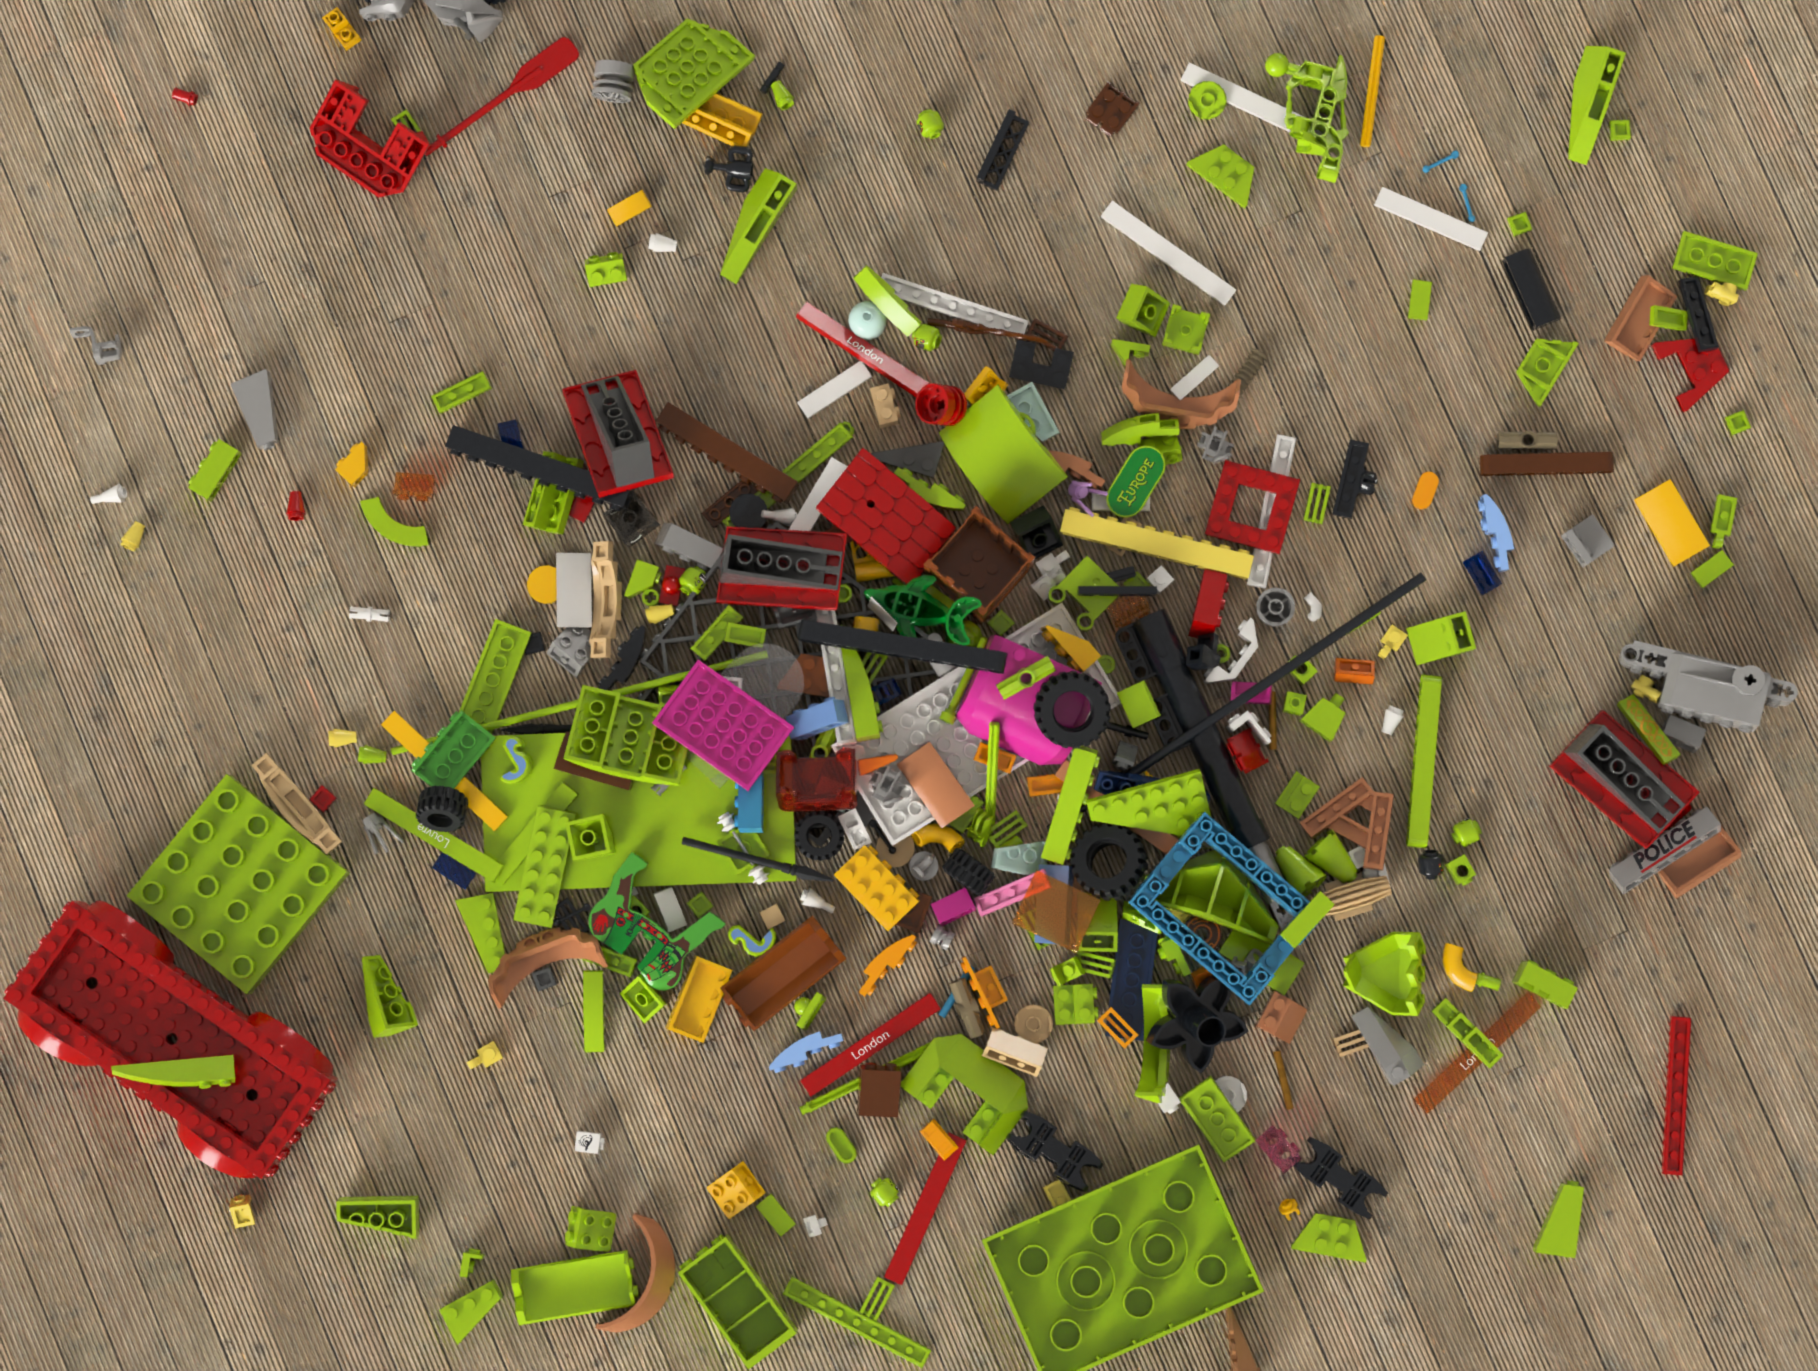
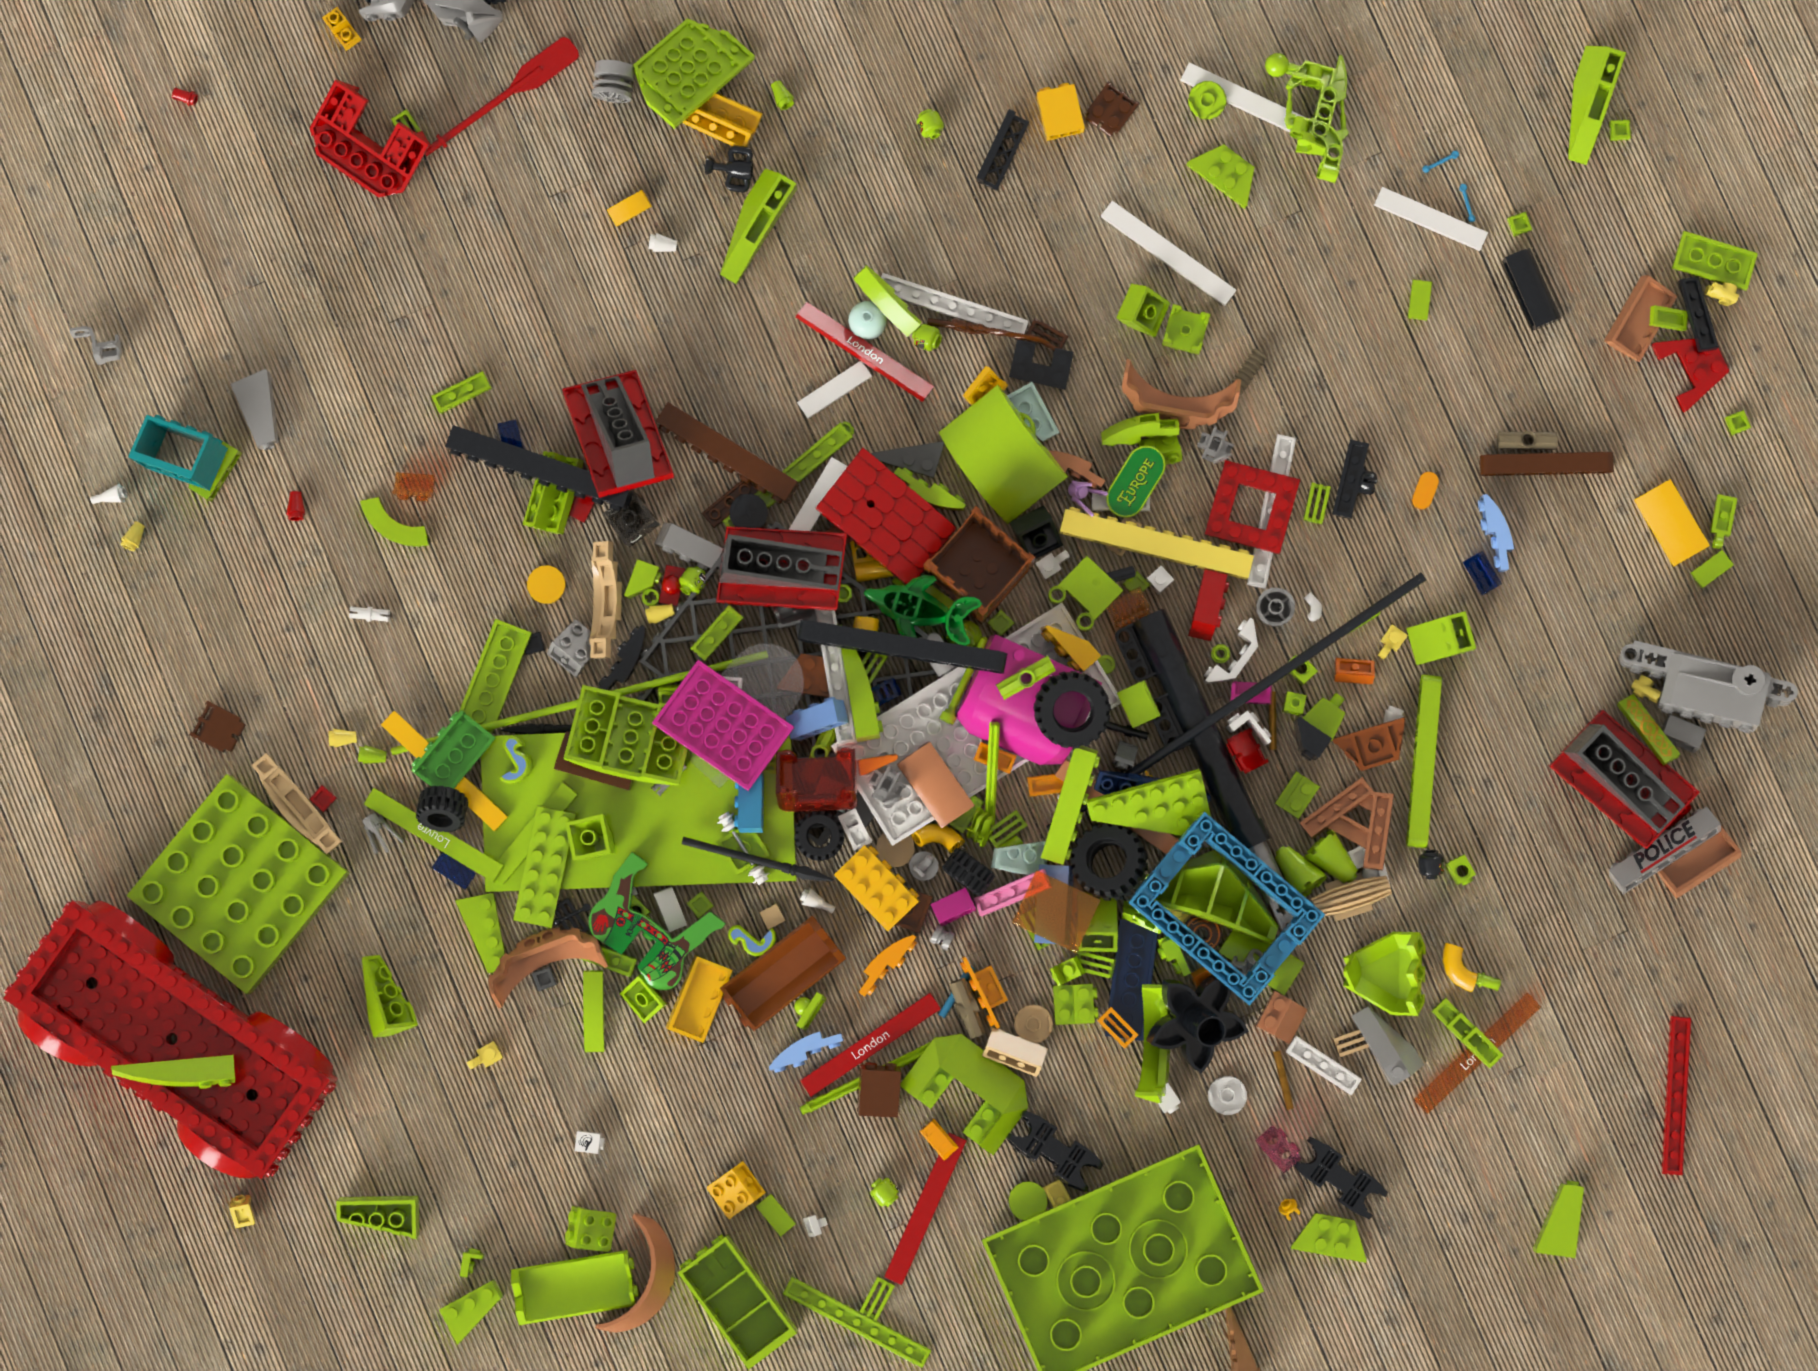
(149, 442): none -> teal hose
(218, 728): none -> reddish brown plate
(355, 465): yellow slope -> none
(574, 590): white sticker -> none
(605, 269): lime bracket -> none
(744, 634): lime tile -> none
(772, 77): black wheel -> none
(783, 516): white cone -> none
(841, 1145): lime tile -> none
(873, 823): black hinge -> none
(882, 614): white sticker -> none
(884, 406): tan brick -> none
(941, 404): red wheel -> none
(1027, 1200): none -> lime tile
(1045, 583): white plate -> none
(1060, 111): none -> yellow brick
(1117, 590): black tile -> none
(1123, 348): lime slope -> none
(1194, 377): white sticker -> none
(1204, 654): black brick -> none
(1217, 1119): lime tile -> none
(1307, 919): lime tile -> none
(1310, 739): none -> black slope
(1323, 1065): none -> white tile
(1372, 91): yellow axle -> none
(1373, 744): none -> dark orange wing
(1466, 832): lime head -> none
(1543, 366): lime wing -> none
(1545, 984): lime wedge -> none
(1587, 540): light grey bracket -> none

